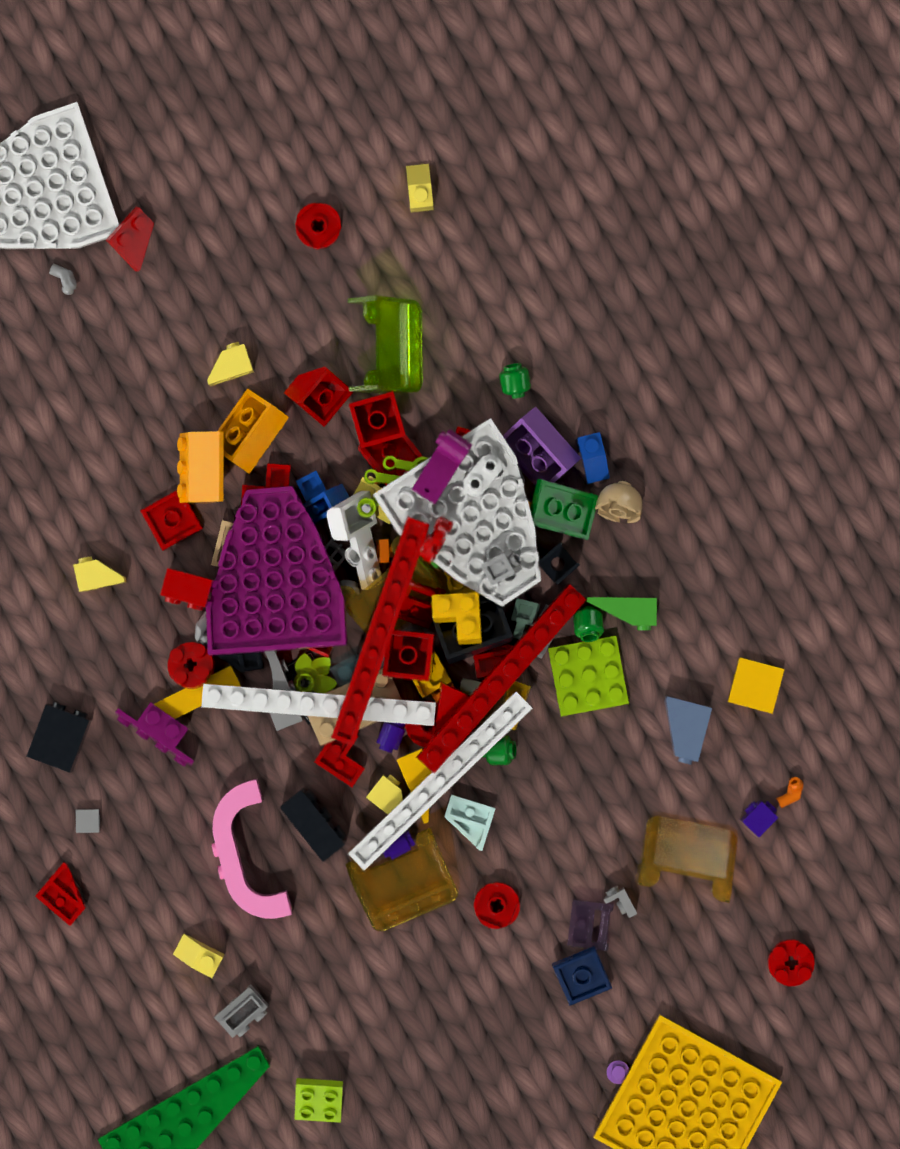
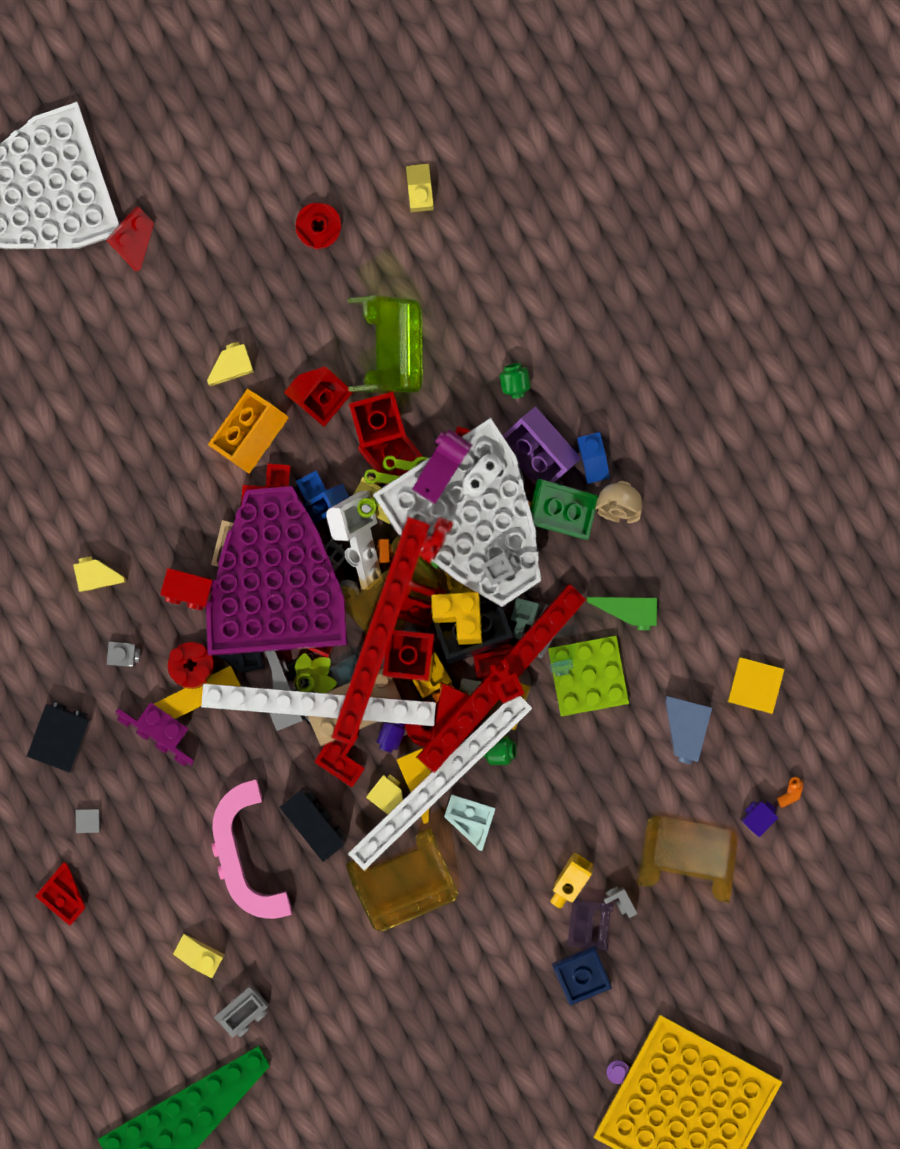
(67, 278): light grey arm -> none
(123, 654): none -> light grey bracket
(171, 520): red tile -> none
(200, 467): light orange slope -> none
(200, 630): light grey arm -> none
(318, 1100): lime plate -> none
(399, 846): dark purple brick -> none
(502, 917): red plate -> none
(508, 684): none -> red plate
(561, 667): none -> clear light blue plate
(569, 567): black piece -> none
(576, 873): none -> yellow torso
(588, 624): green head -> none
(780, 954): red plate -> none

